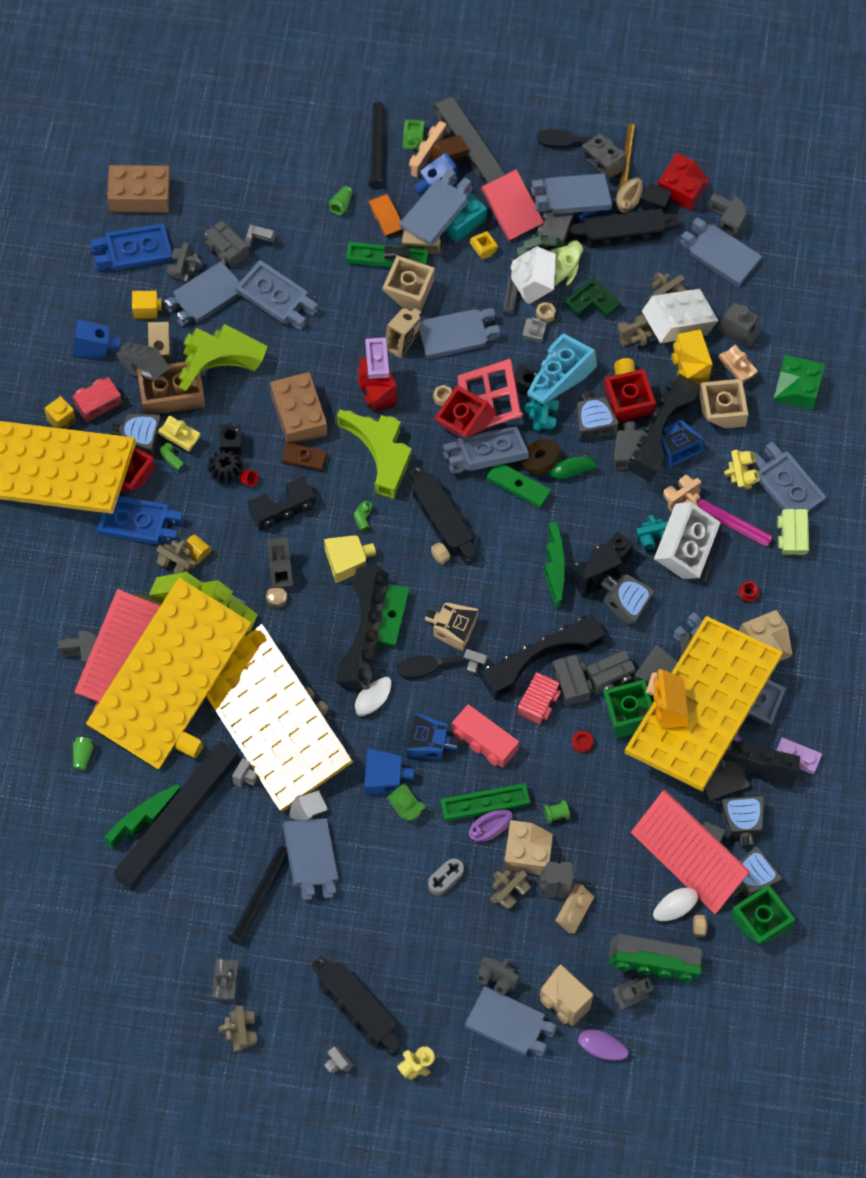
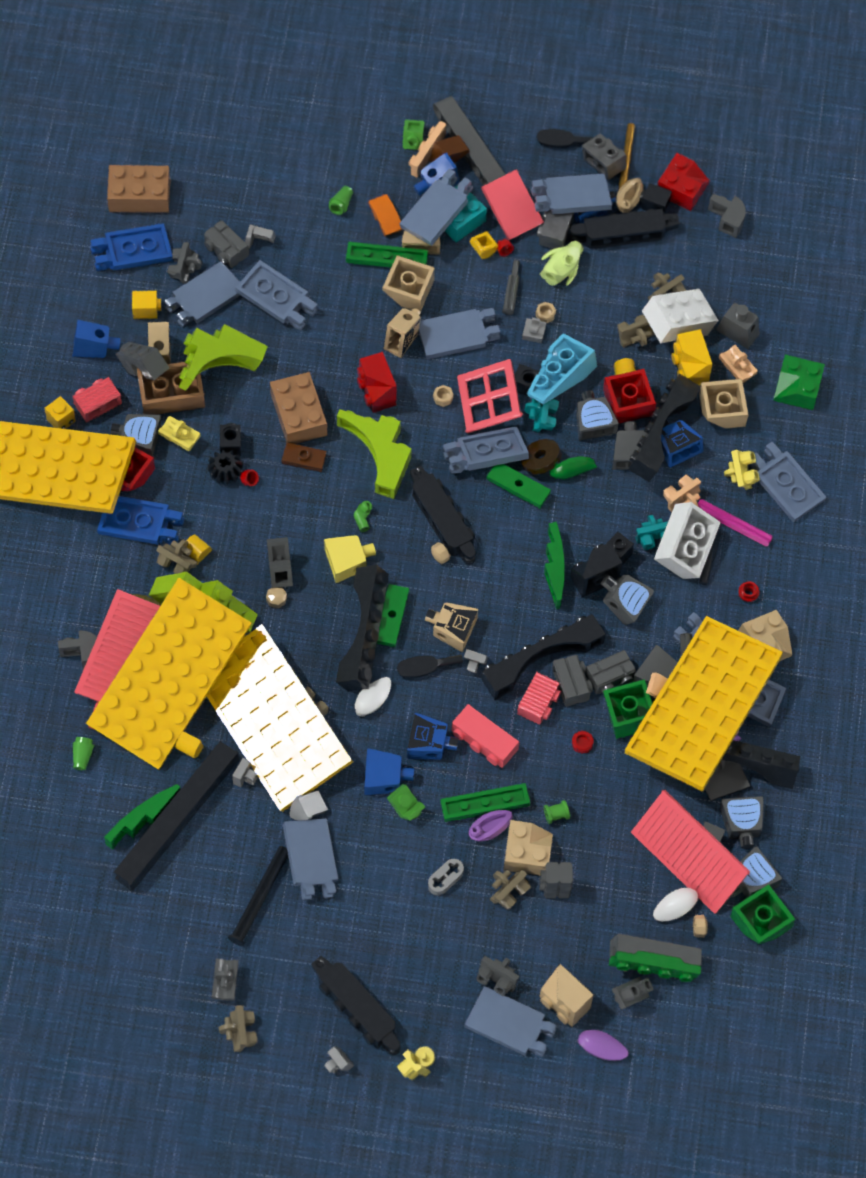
(172, 459): bright green arm -> none
(268, 513): black arch -> none
(377, 146): black axle -> none
(377, 358): lavender plate -> none
(392, 252): black pin -> none
(464, 413): red slope -> none
(508, 247): none -> red hinge
(534, 273): white slope -> none
(546, 242): dark green plate -> none
(574, 908): tan plate -> none
(594, 295): dark green plate -> none
(670, 700): light orange slope -> none
(720, 252): sand blue tile -> none
(794, 532): yellowish green brick -> none
(809, 758): lavender plate -> none

